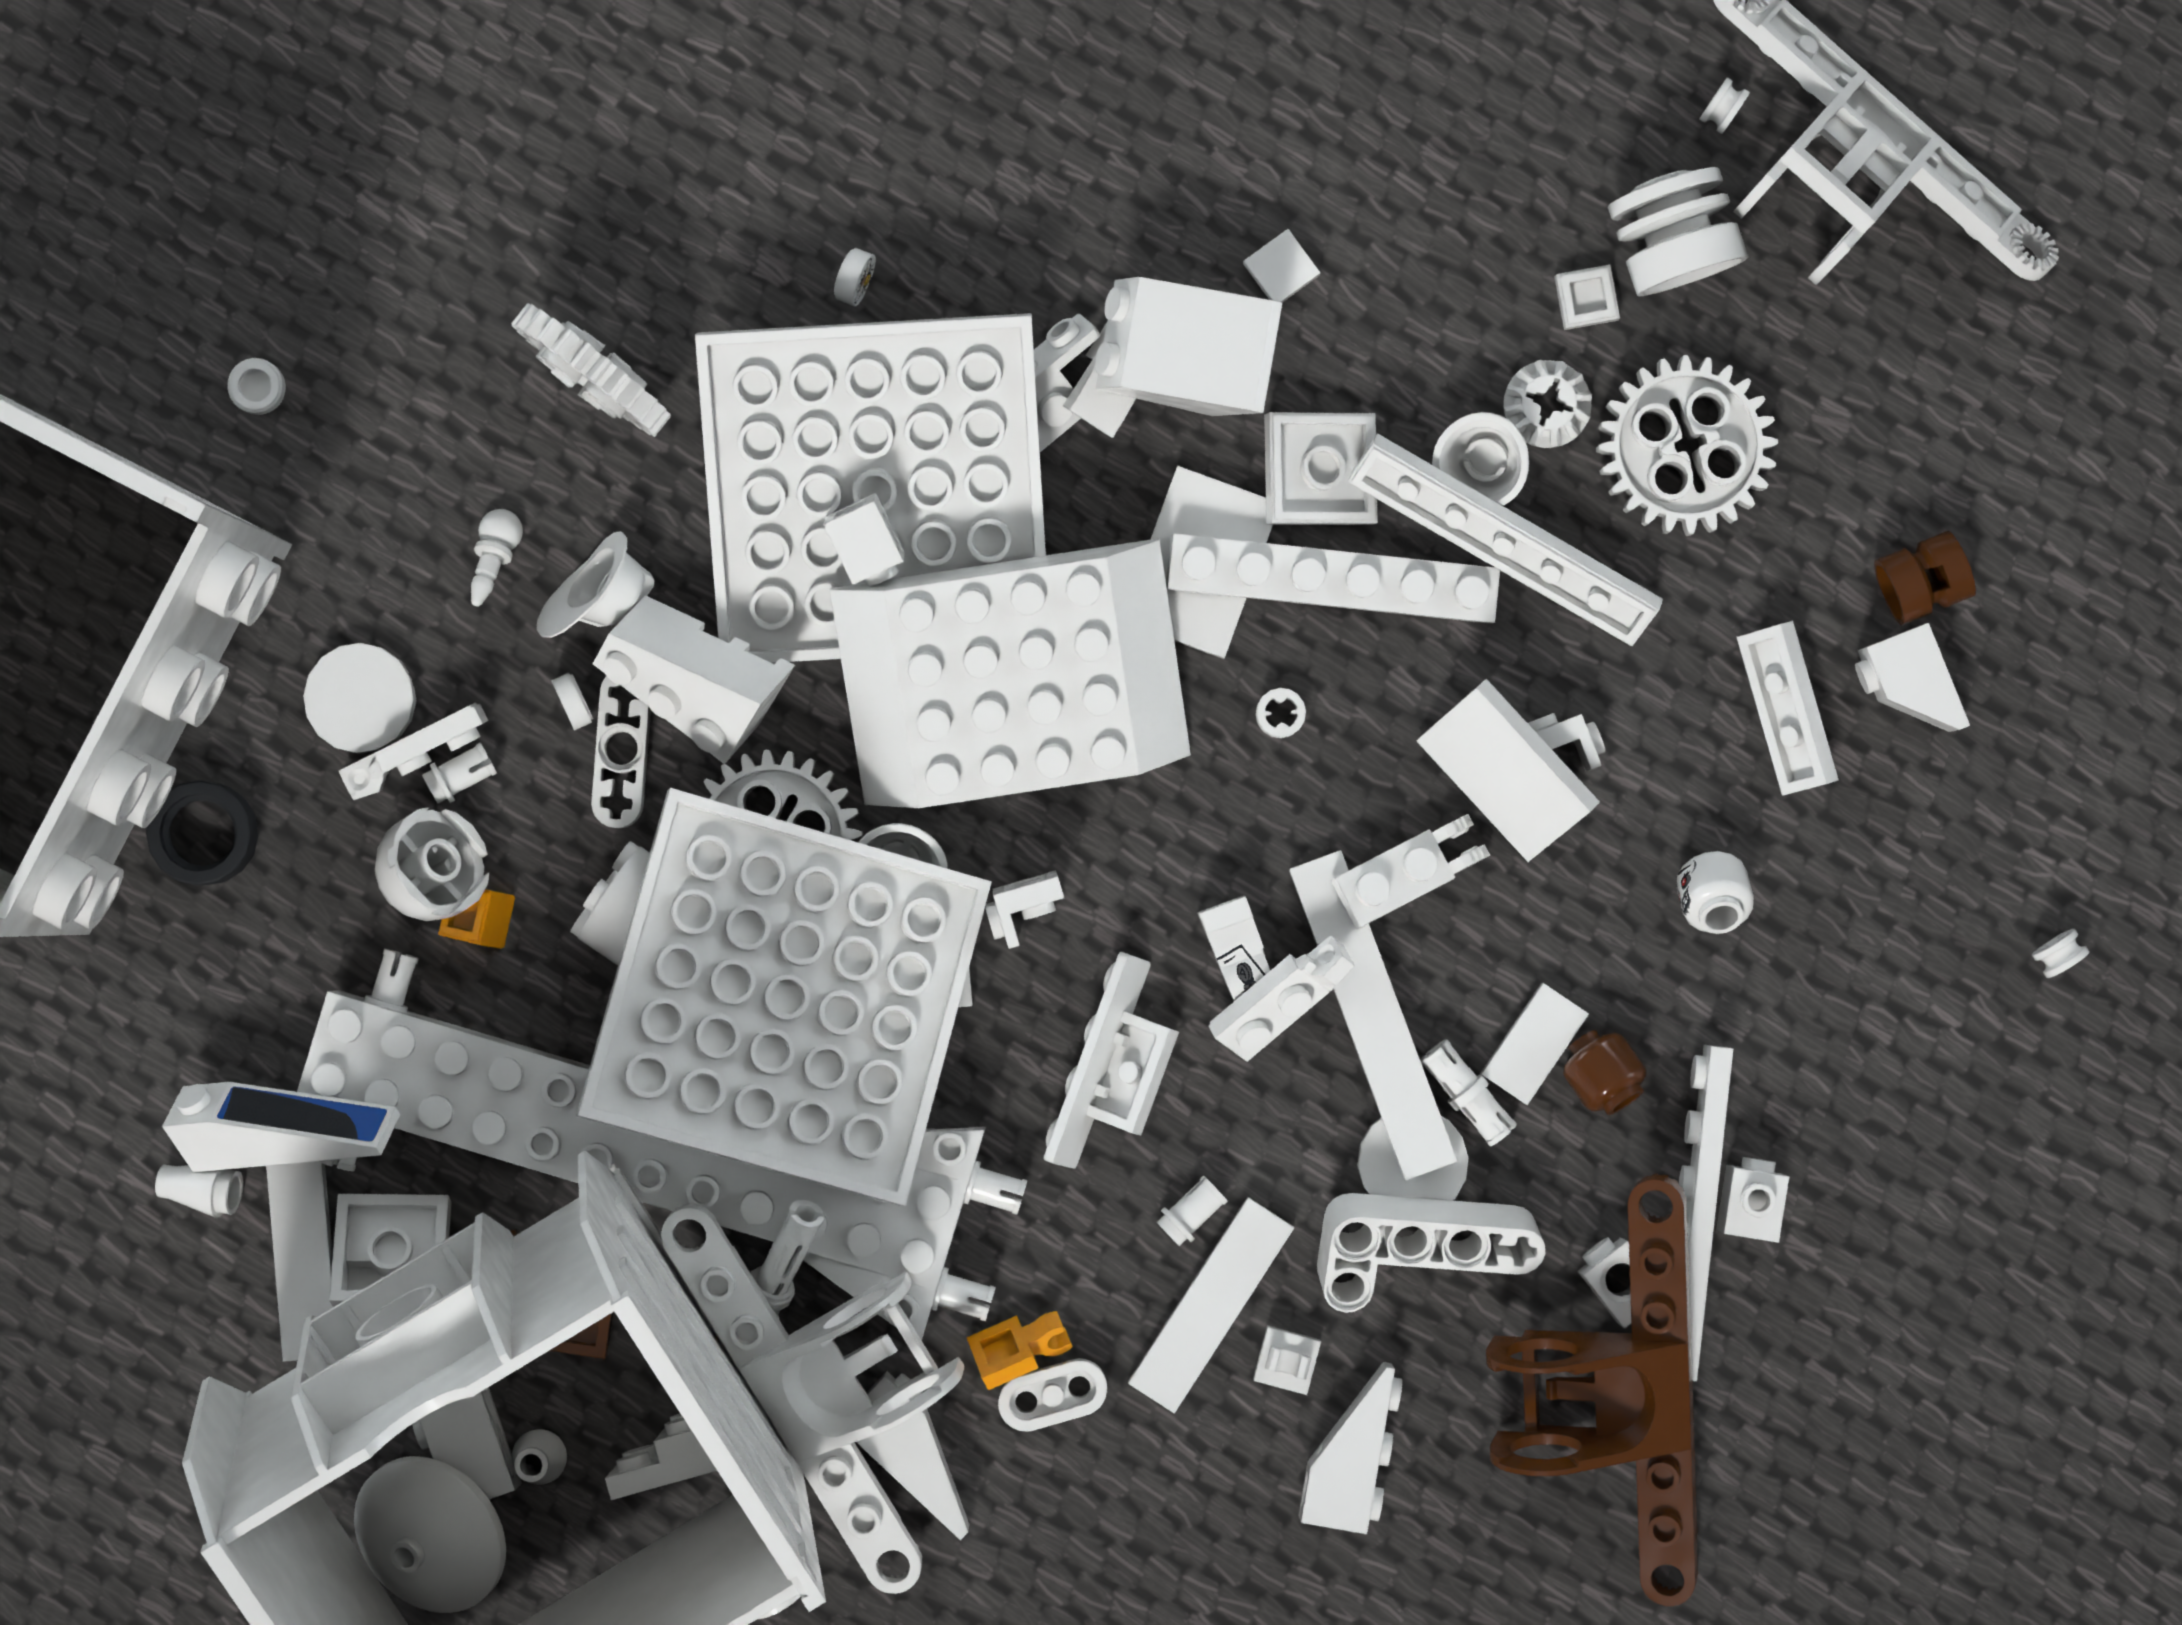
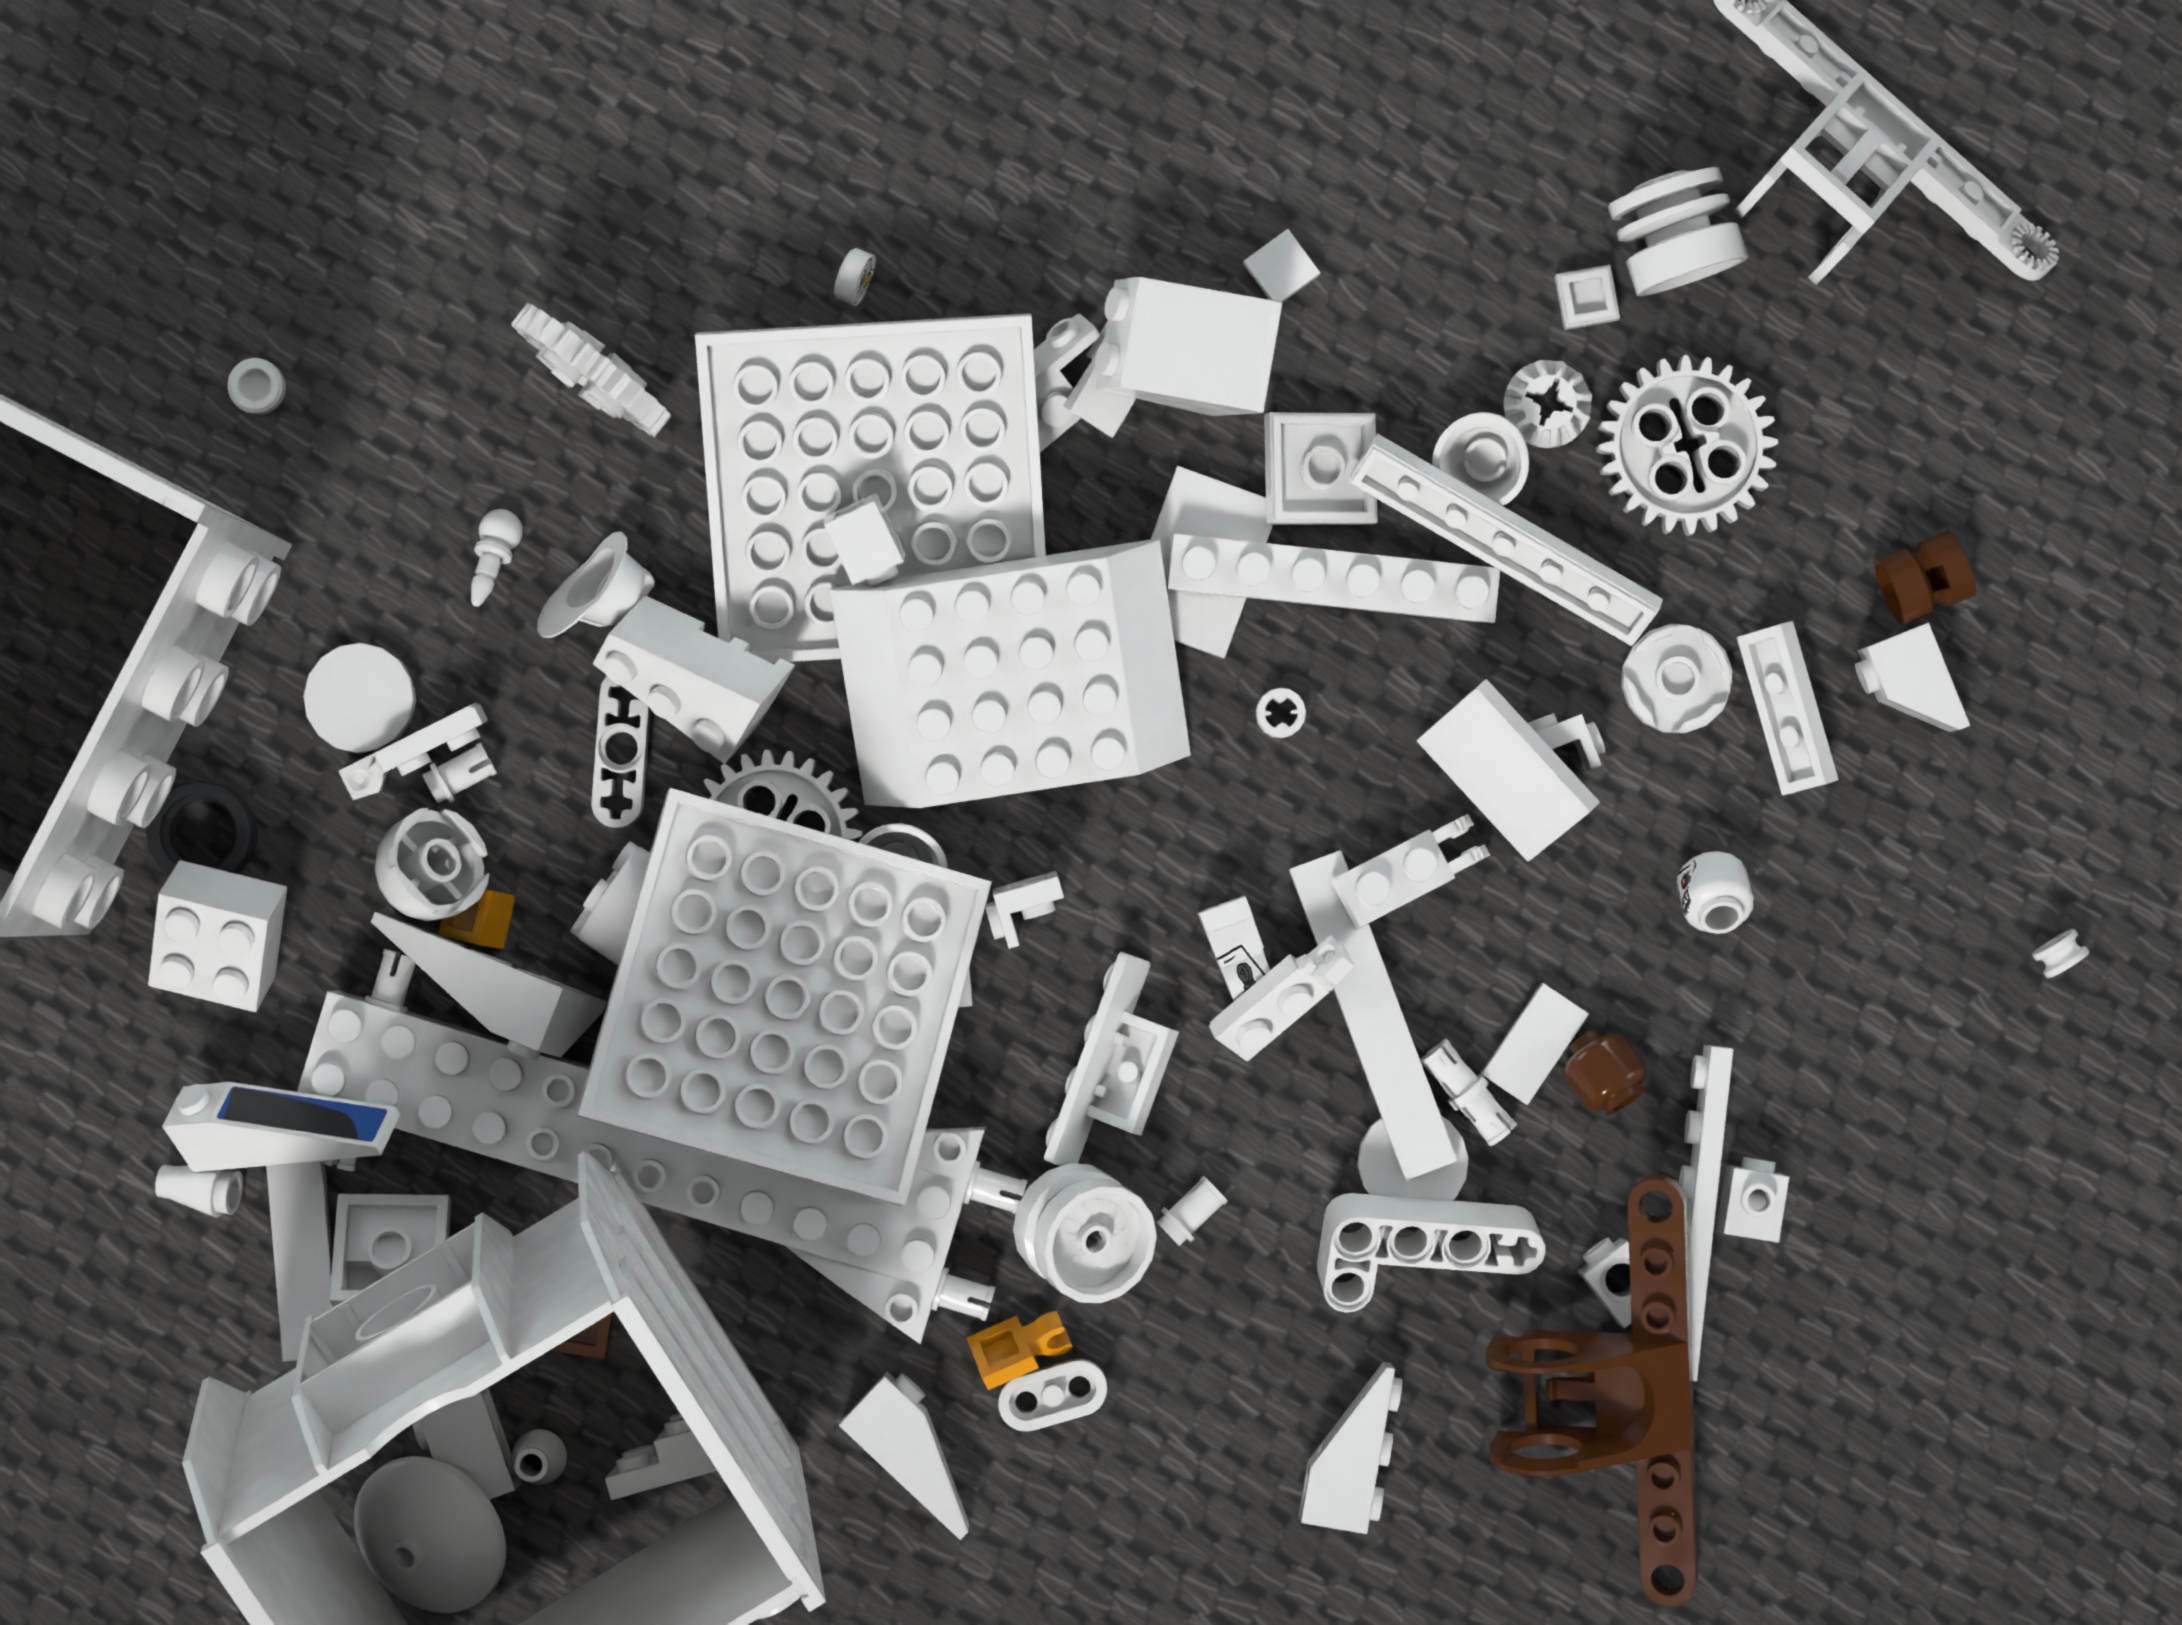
(217, 935): none -> white brick
(508, 1001): none -> white wedge
(572, 701): white tile -> none
(788, 1253): white pin -> none
(814, 1388): white piece -> none
(1084, 1233): none -> white wheel
(1210, 1305): white tile -> none
(1286, 1360): white tile -> none
(1668, 692): none -> white tile
(1724, 105): white bush -> none

